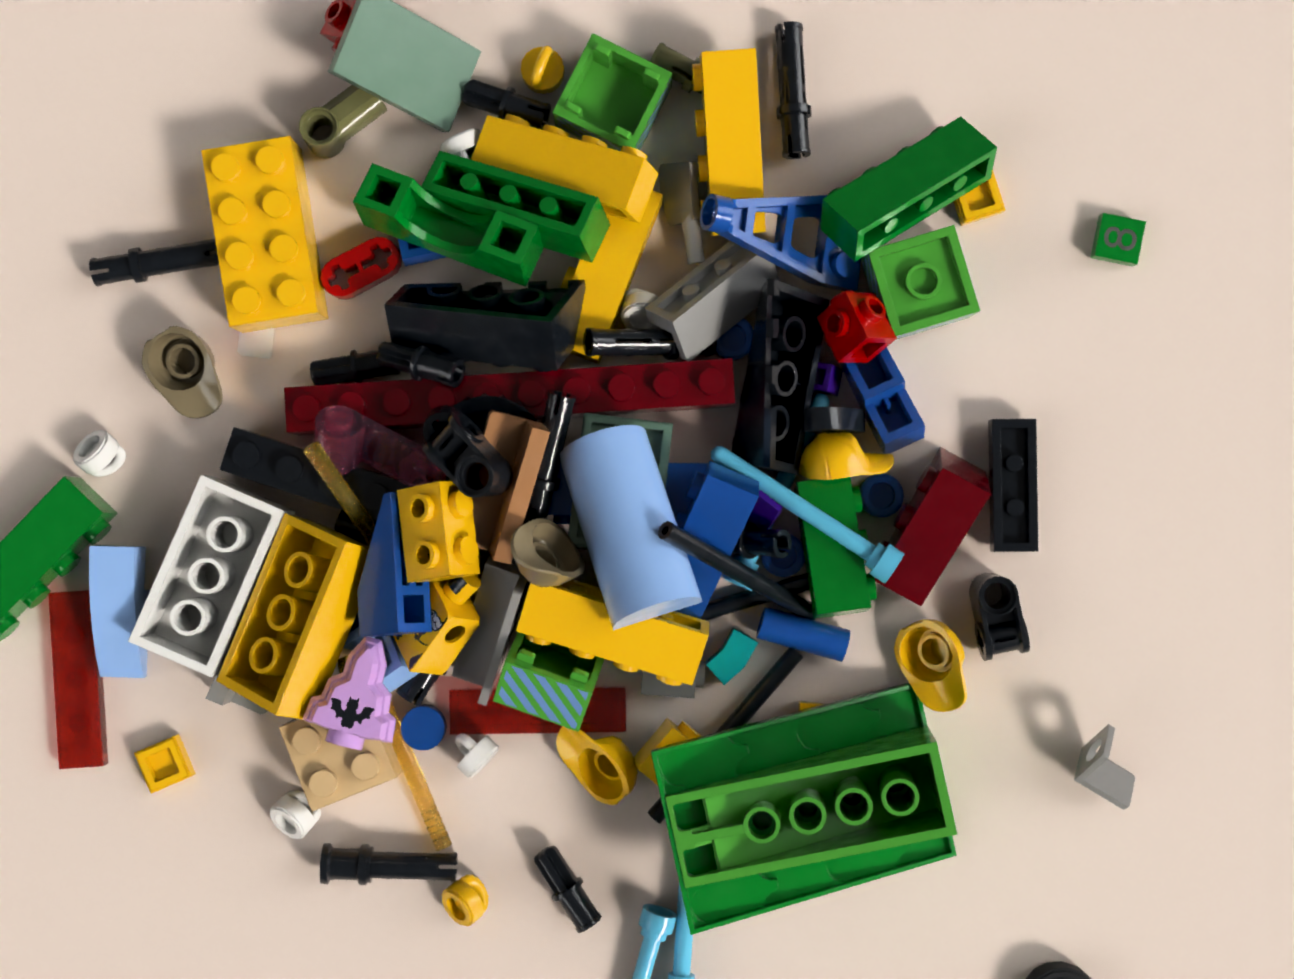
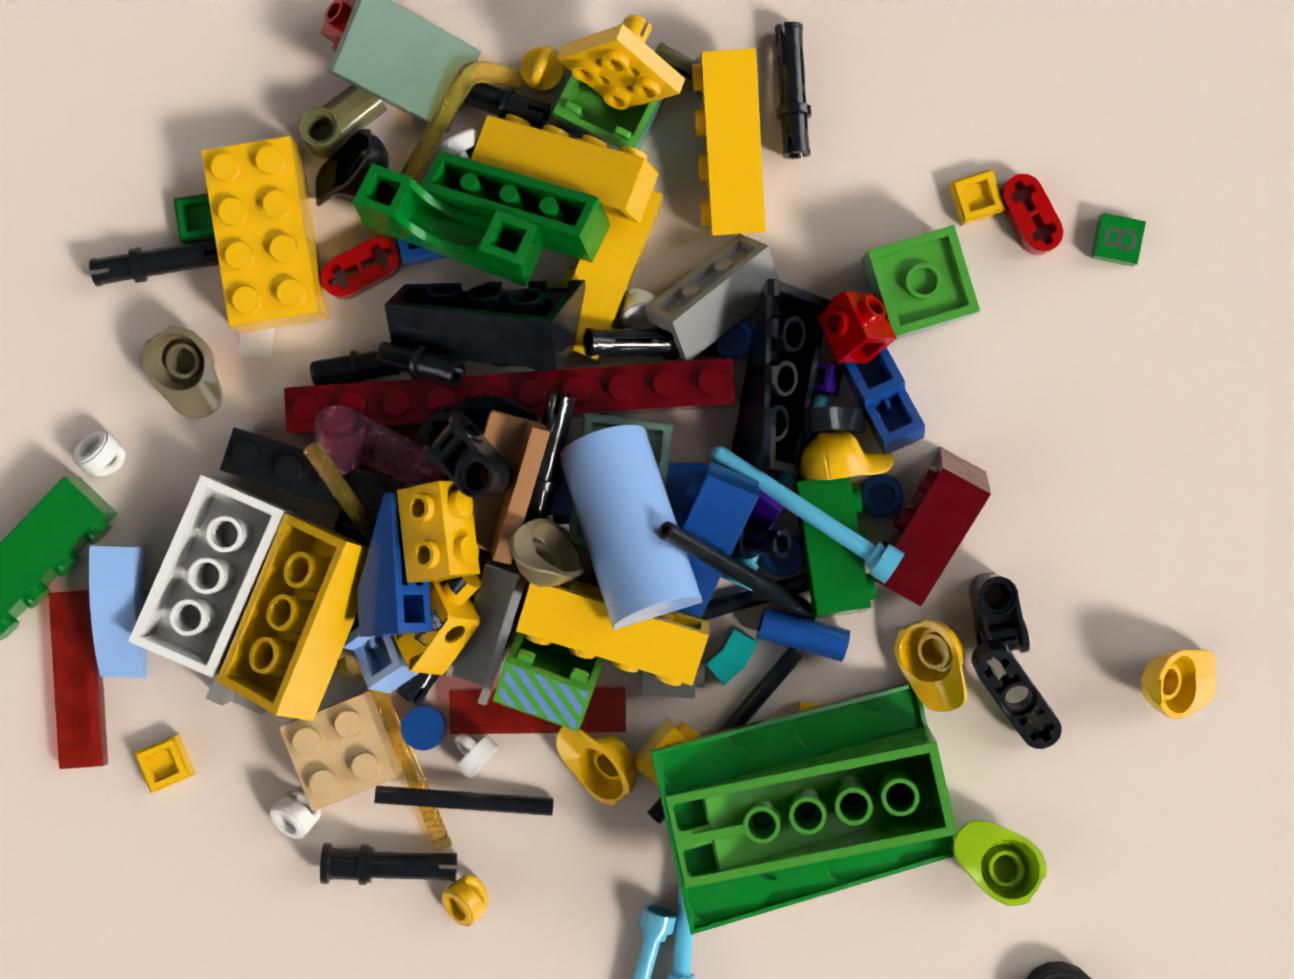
(194, 218): none -> green tile
(348, 167): none -> black piece
(356, 701): lavender rock -> none
(463, 800): none -> black bar
(465, 79): none -> clear yellow piece
(567, 888): black axle -> none
(622, 65): none -> yellow plate
(681, 204): light grey piece -> none
(735, 222): blue plate -> none
(907, 188): green brick -> none
(1000, 861): none -> lime piece
(1013, 485): black plate -> none
(1014, 677): none -> black beam
(1040, 209): none -> red beam
(1101, 774): light grey bracket -> none
(1179, 682): none -> yellow piece

